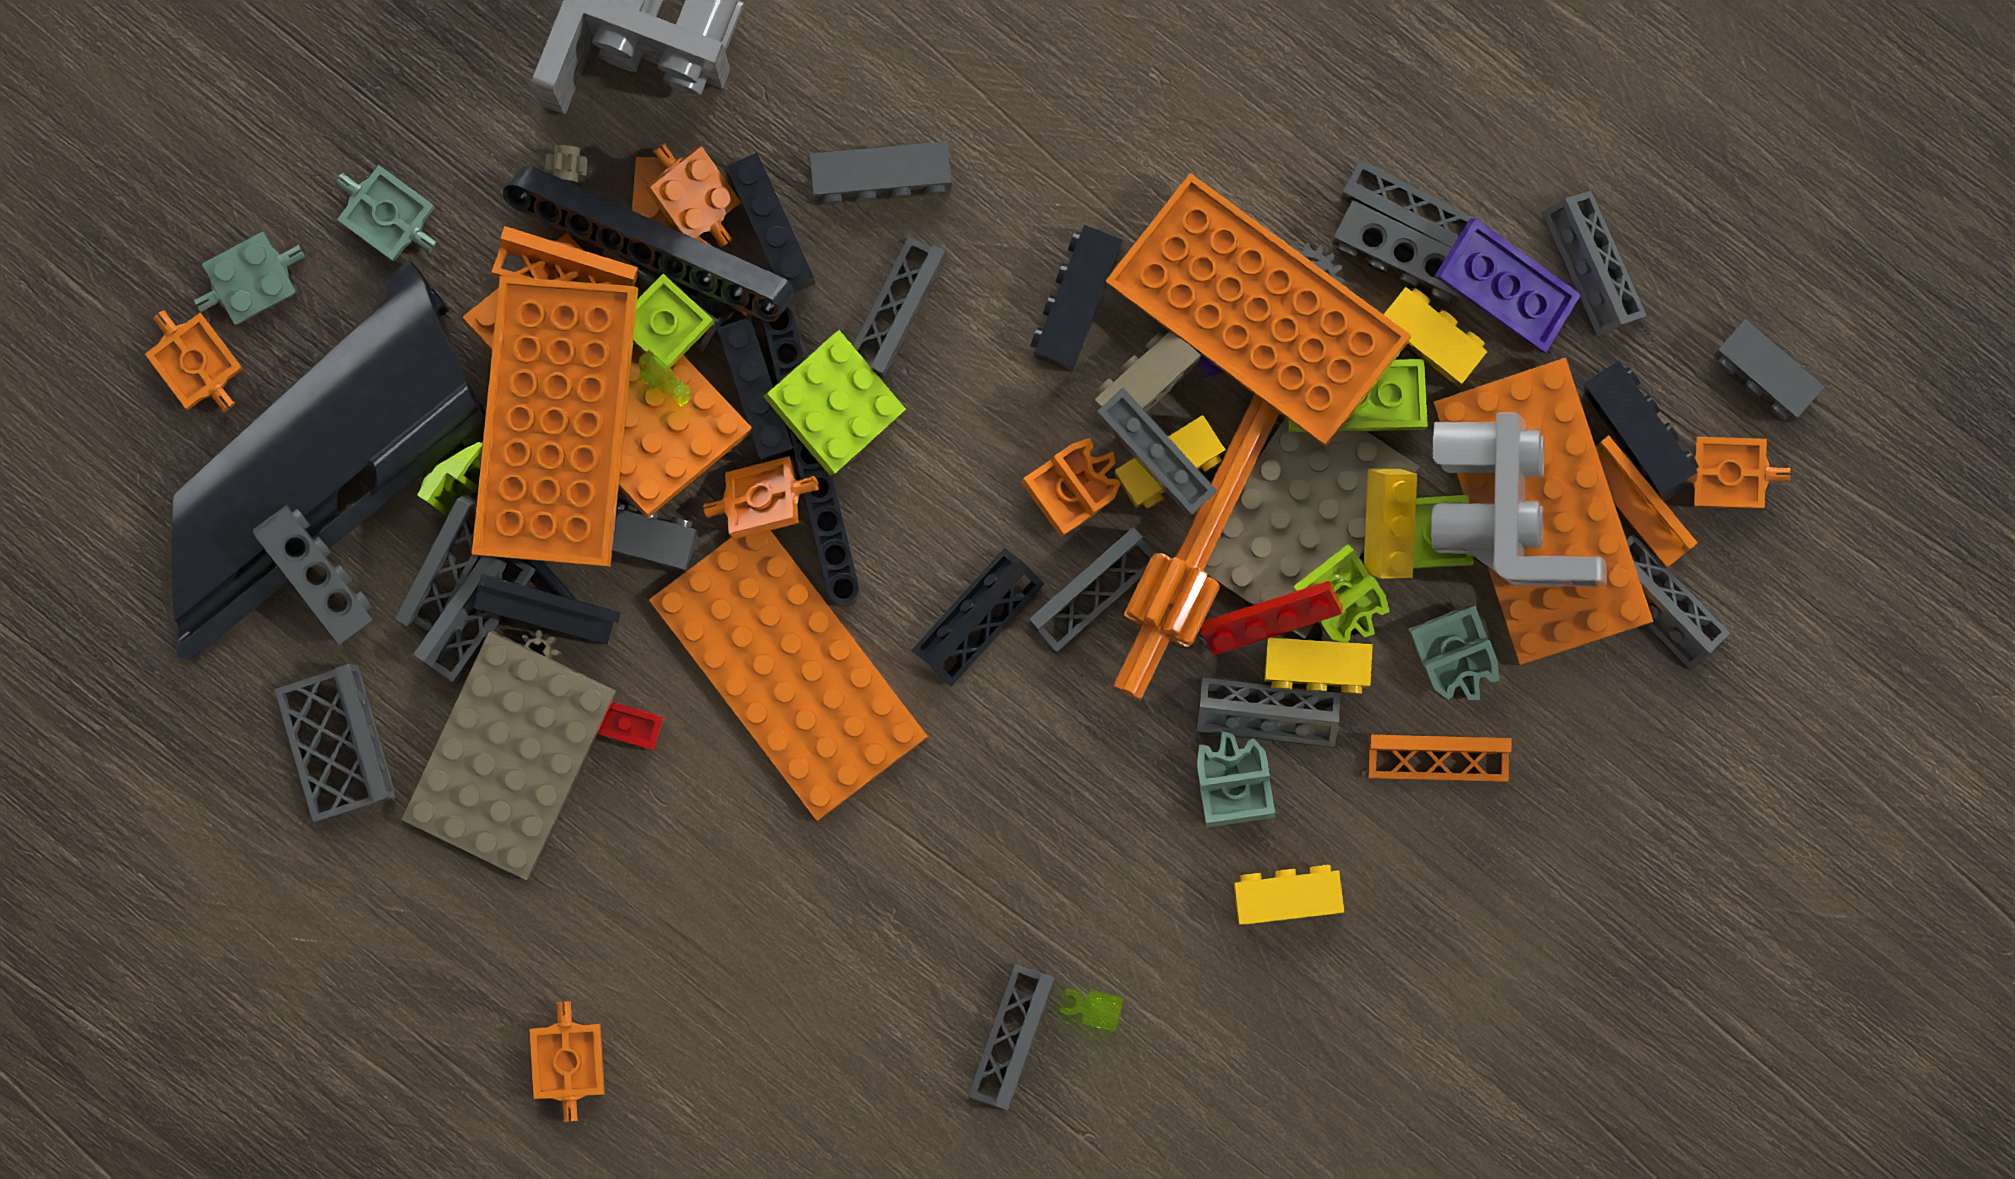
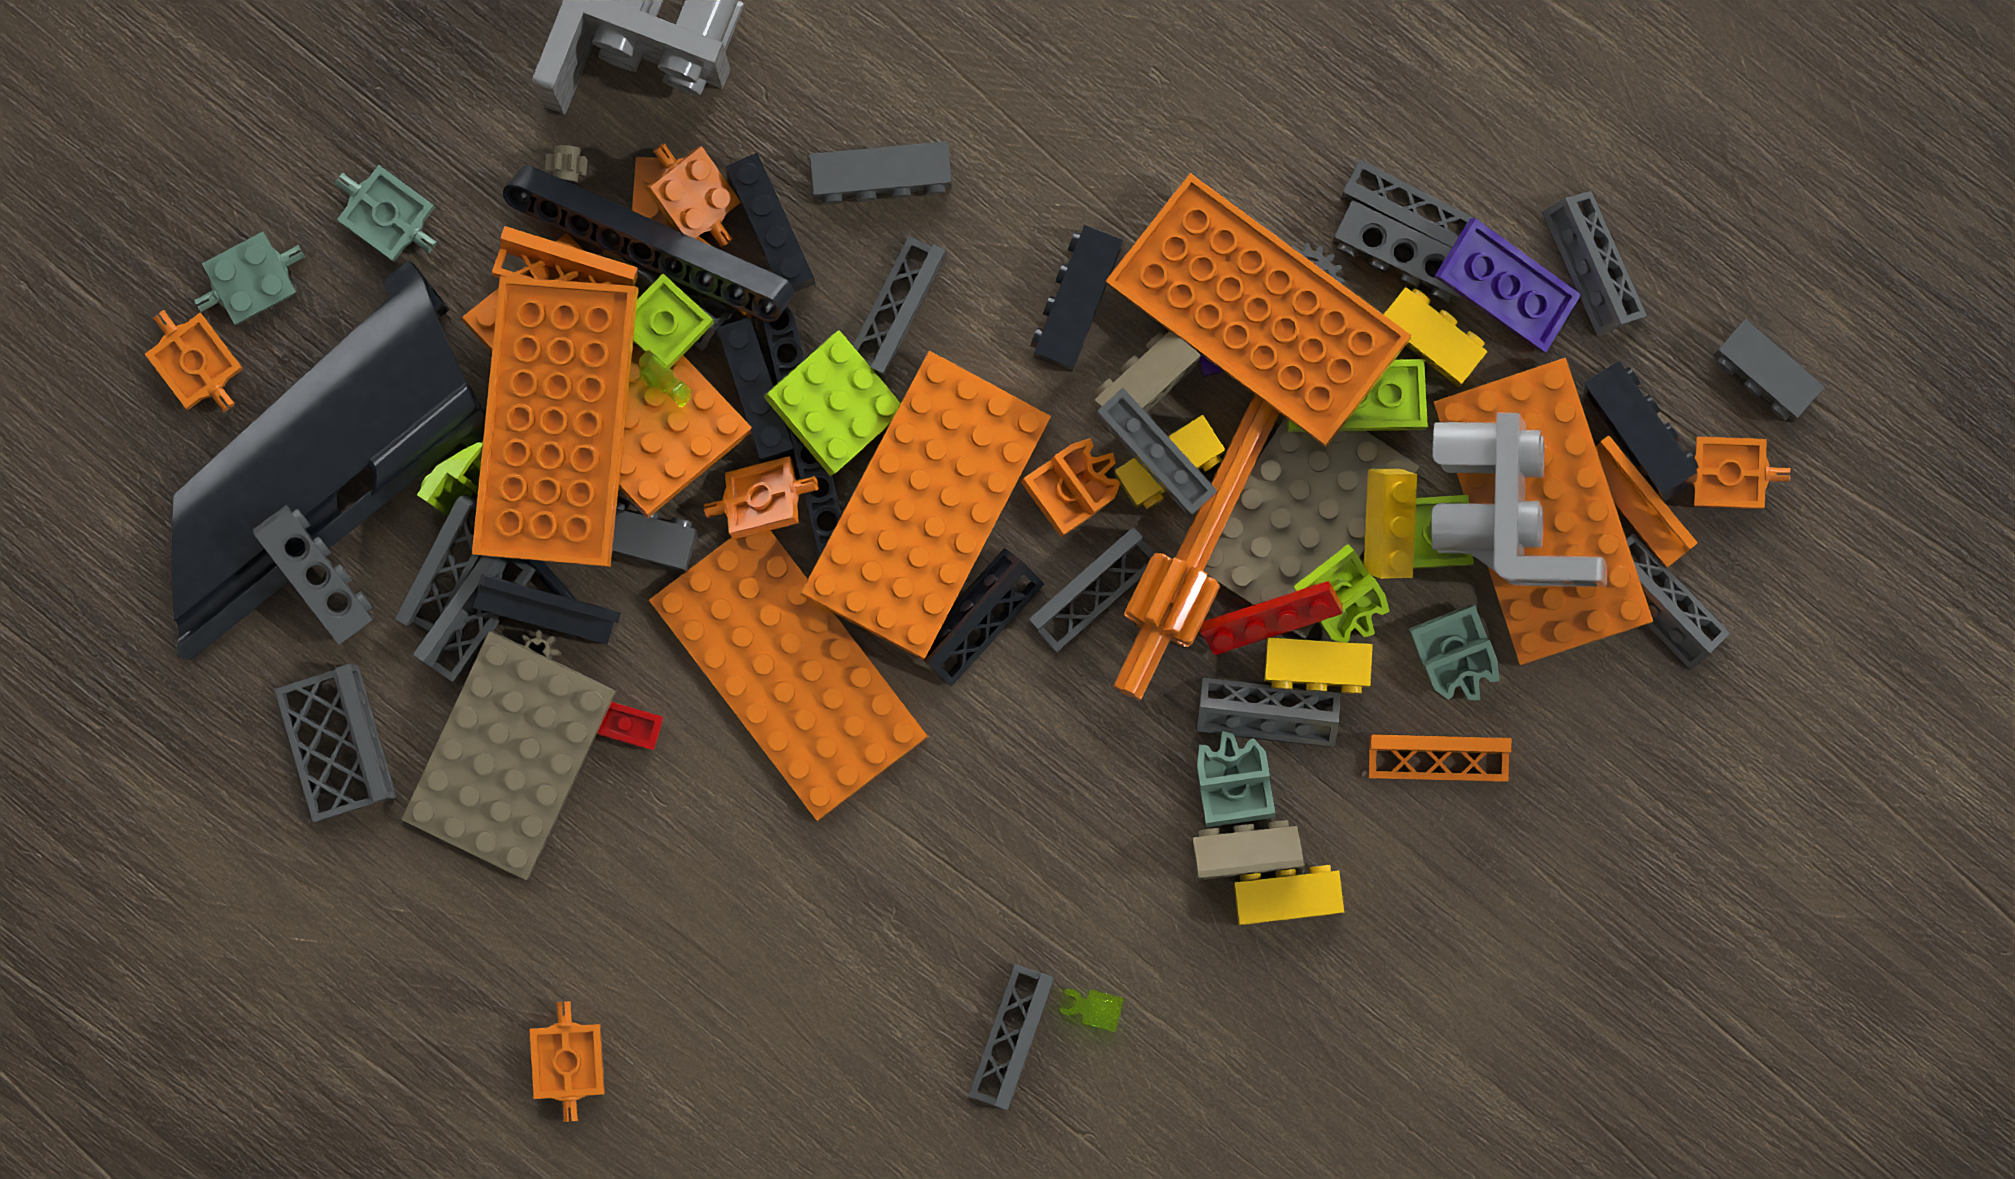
(925, 505): none -> orange plate
(1247, 850): none -> dark tan slope

